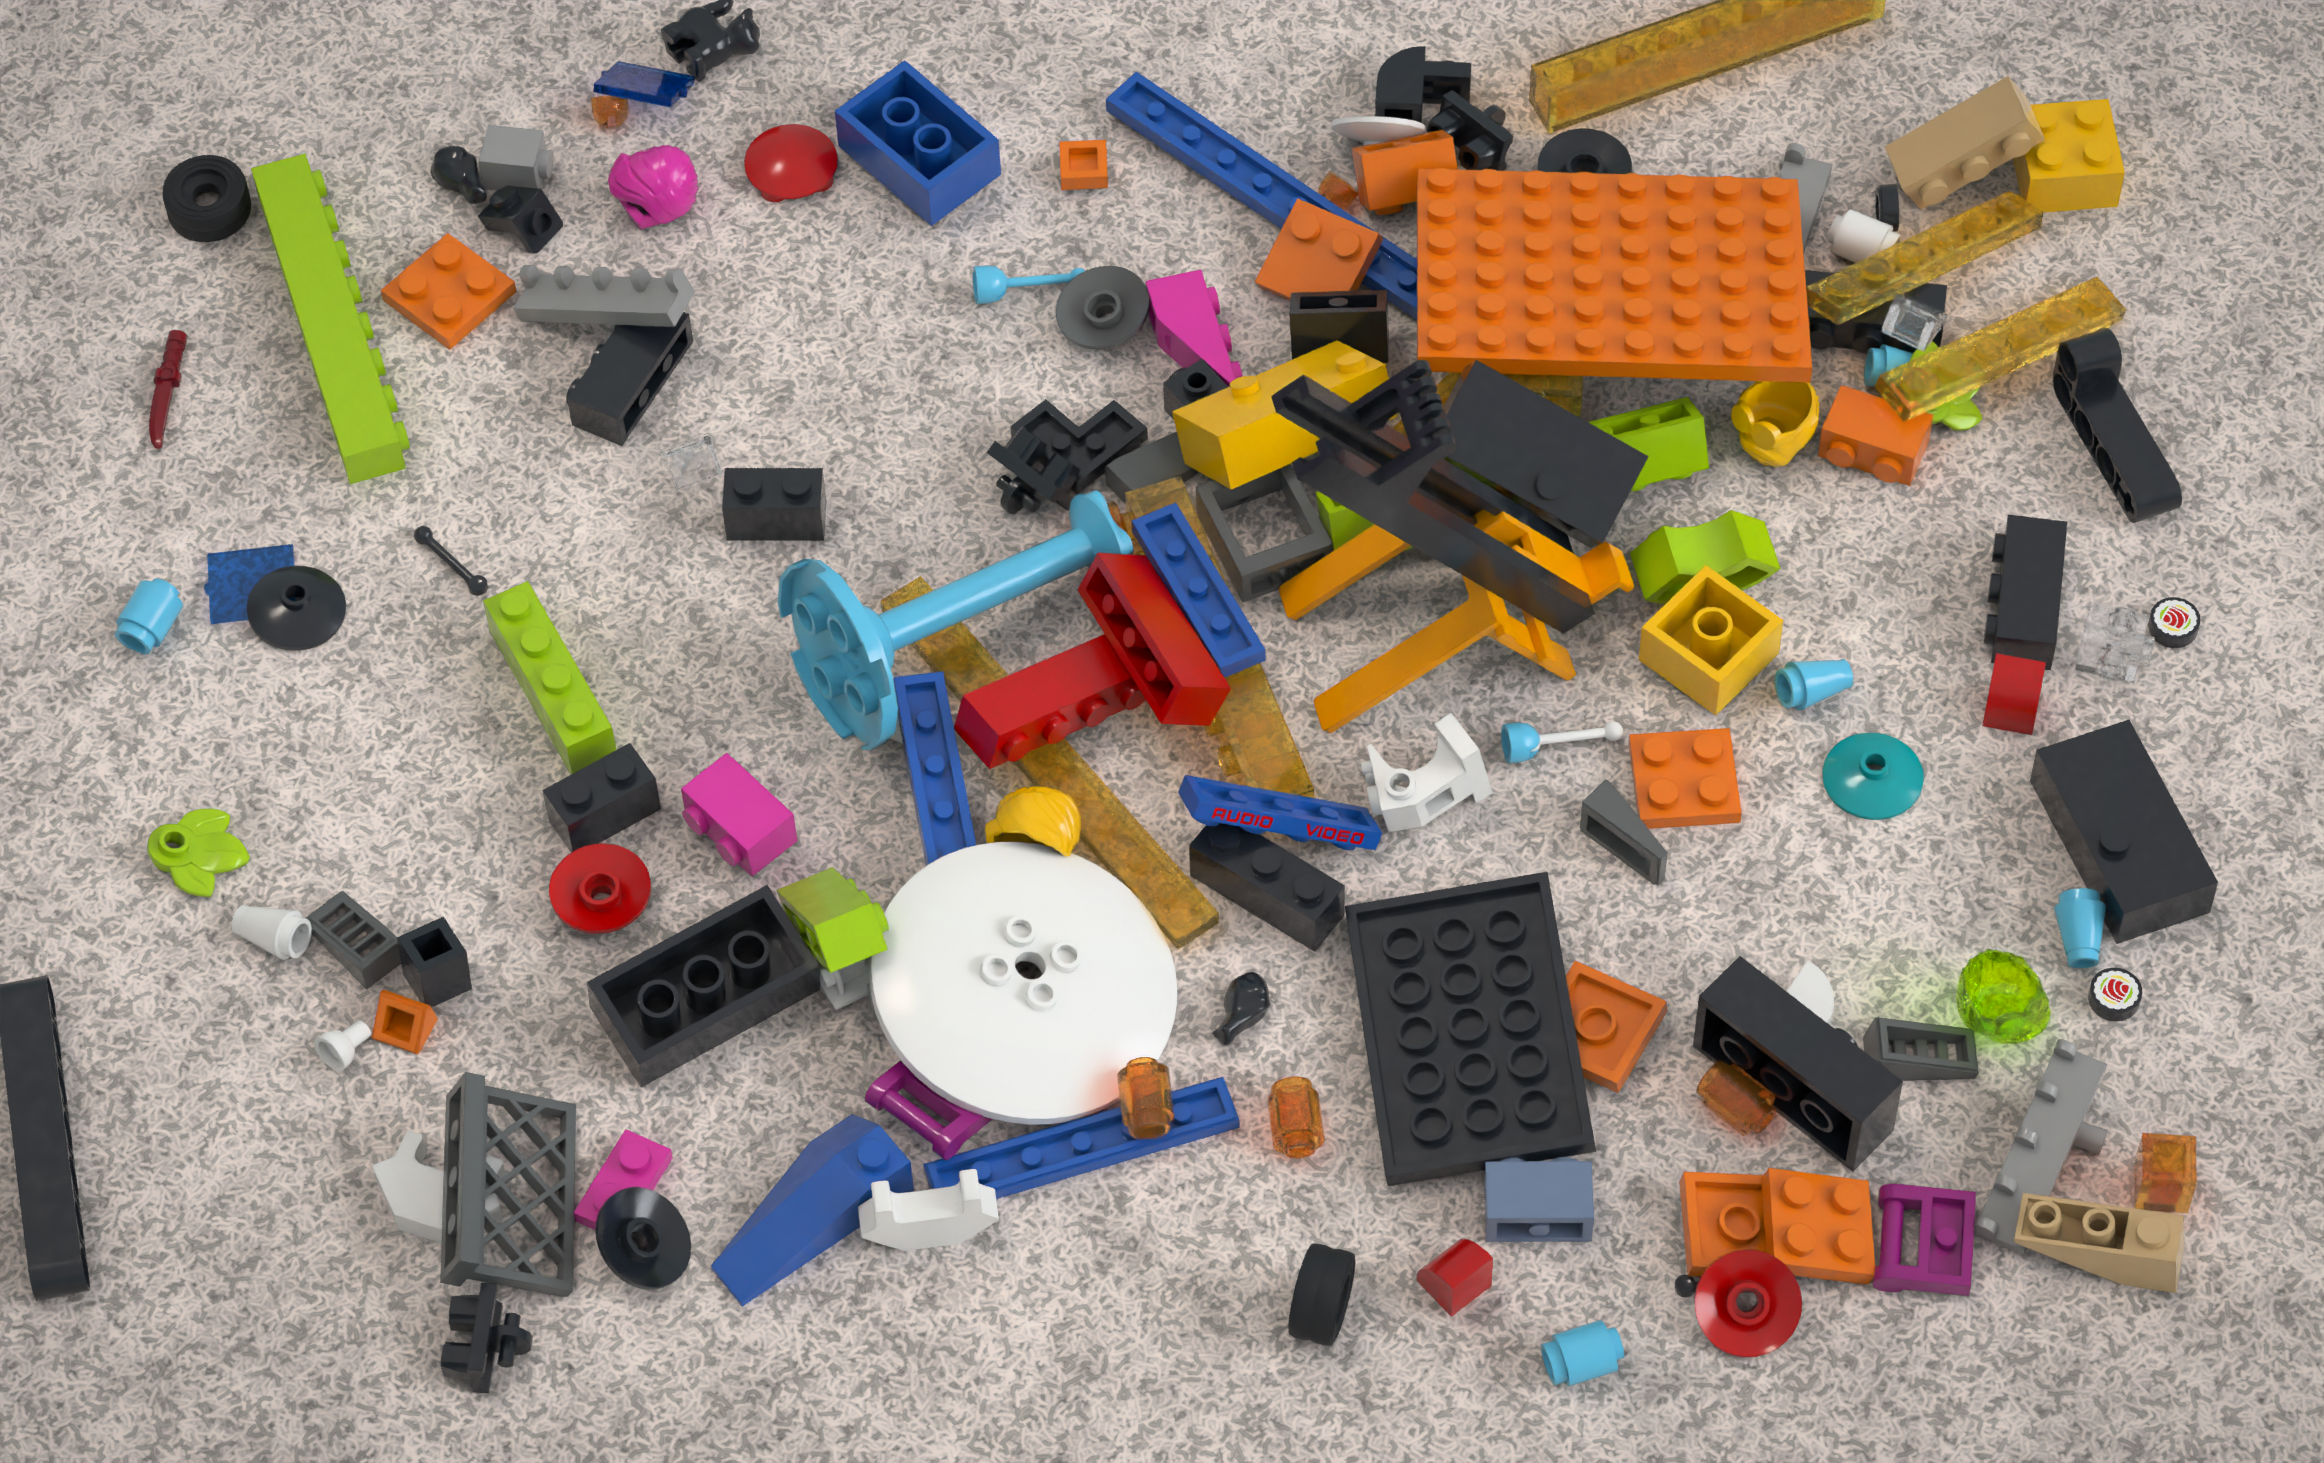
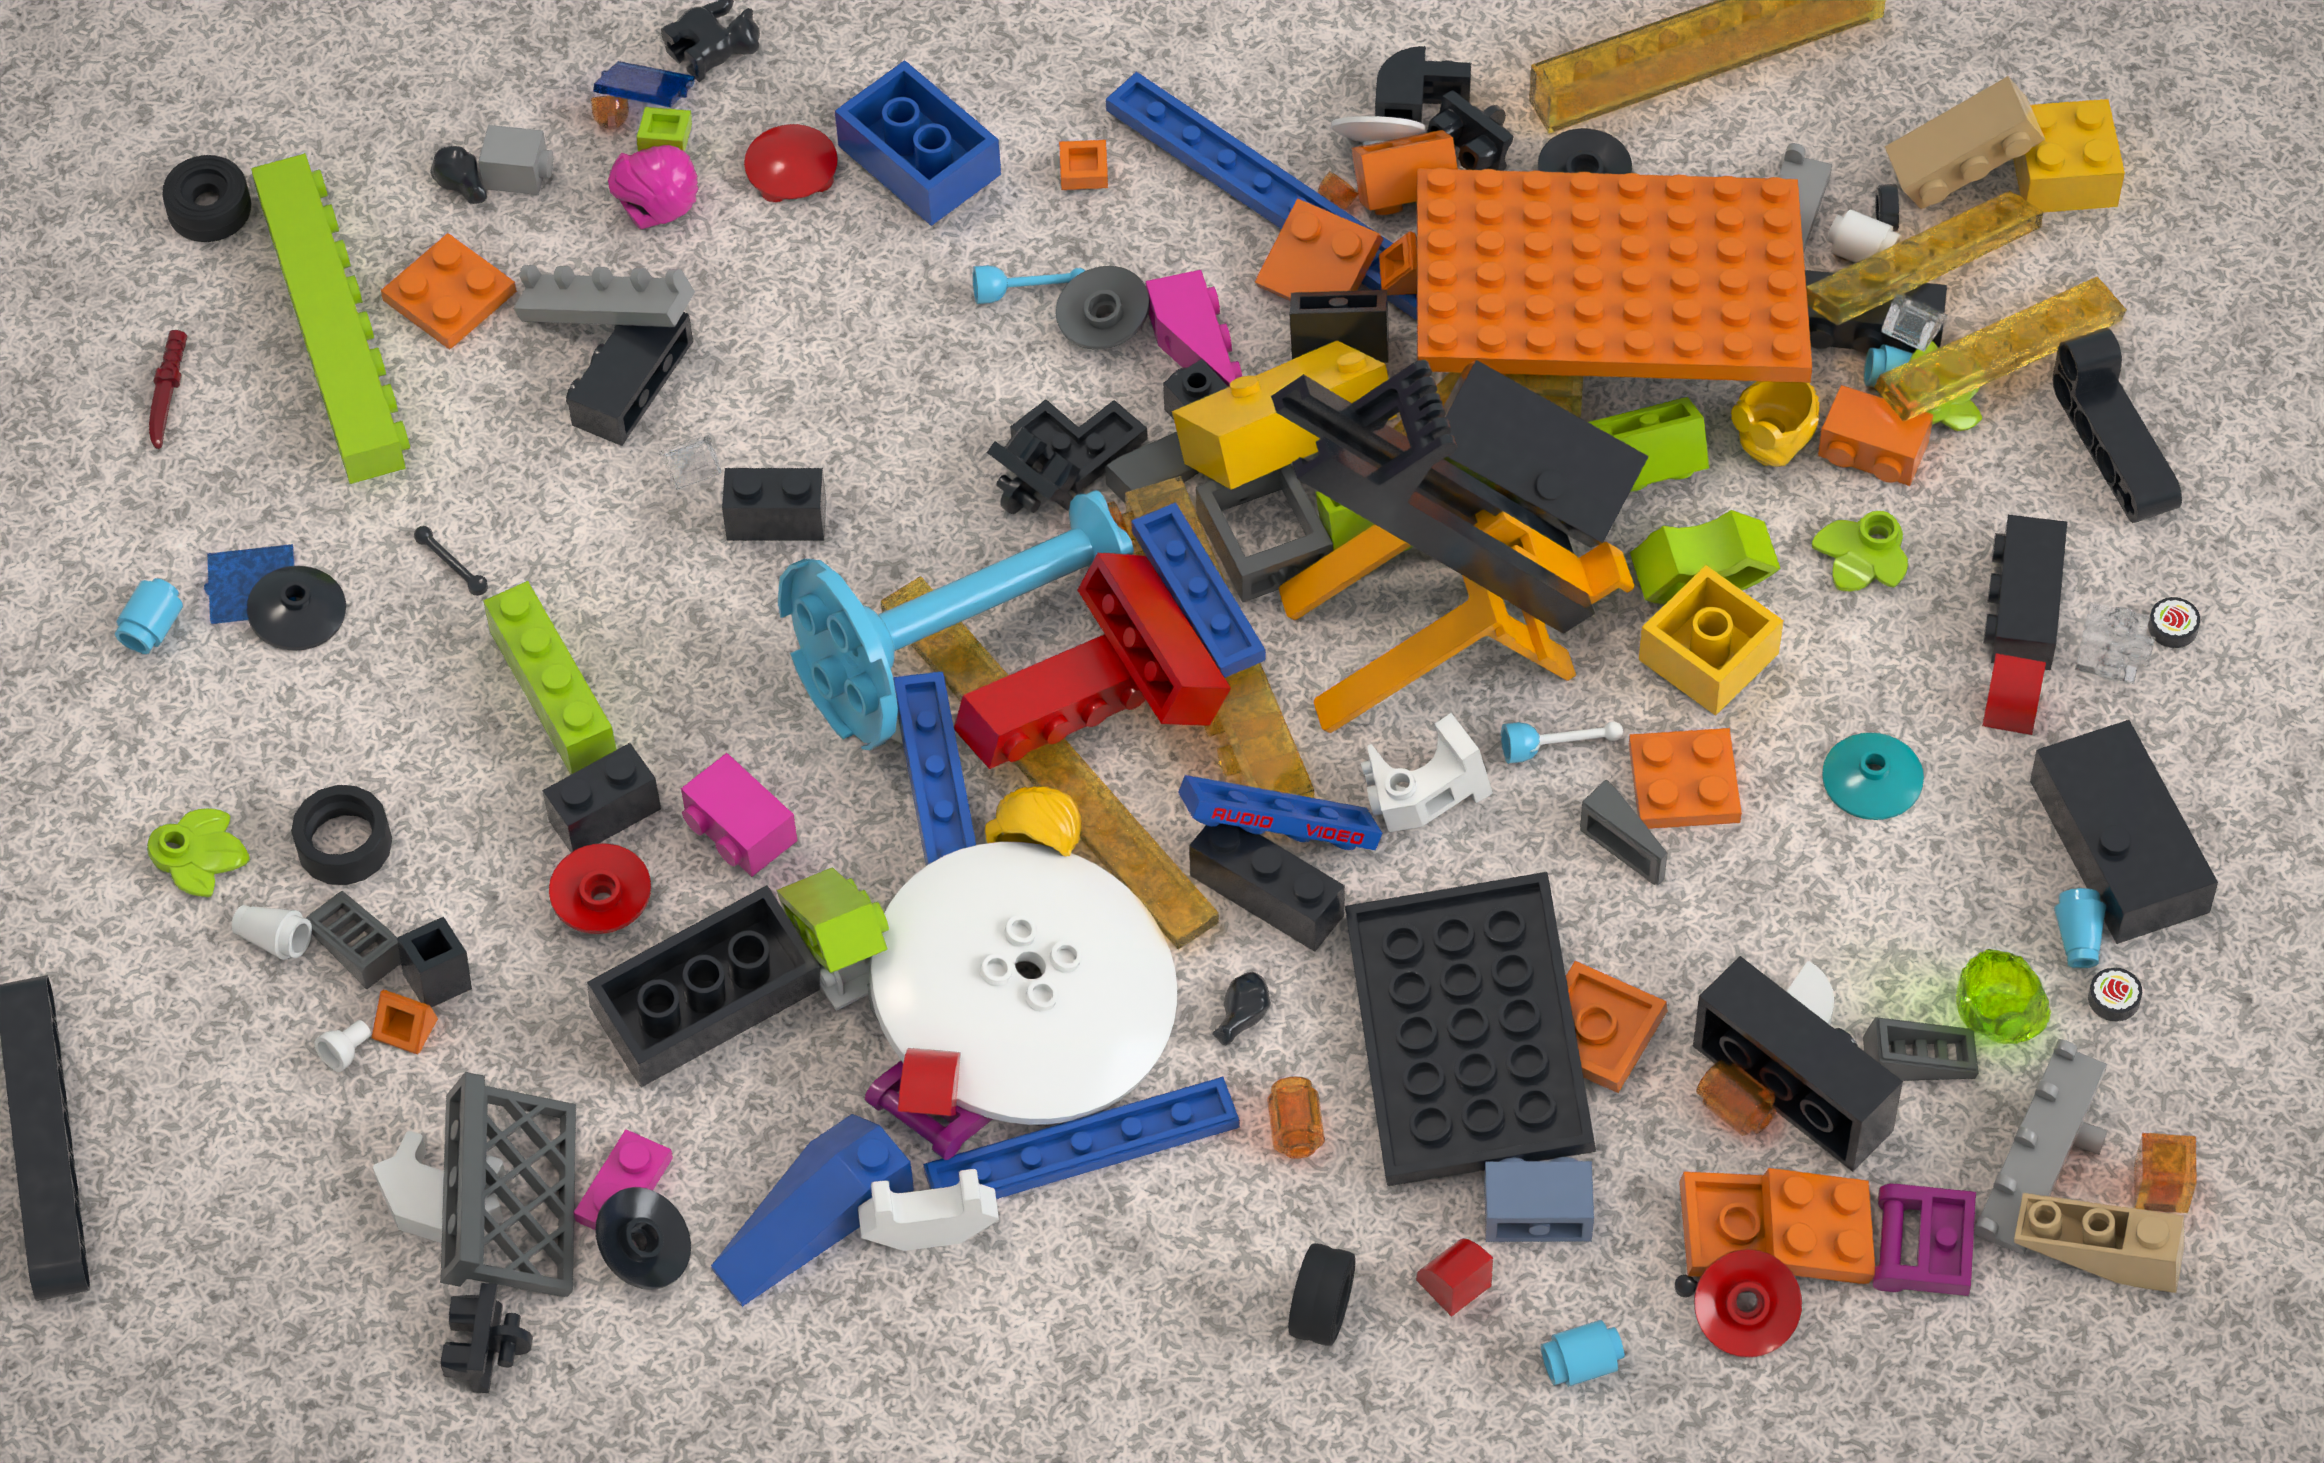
(333, 803): none -> black tyre
(524, 213): black bracket -> none
(664, 127): none -> lime tile
(929, 1082): none -> red brick
(1145, 1098): clear orange brick -> none
(1399, 266): none -> orange slope
(1809, 682): medium azure cone -> none
(1859, 555): none -> lime plate

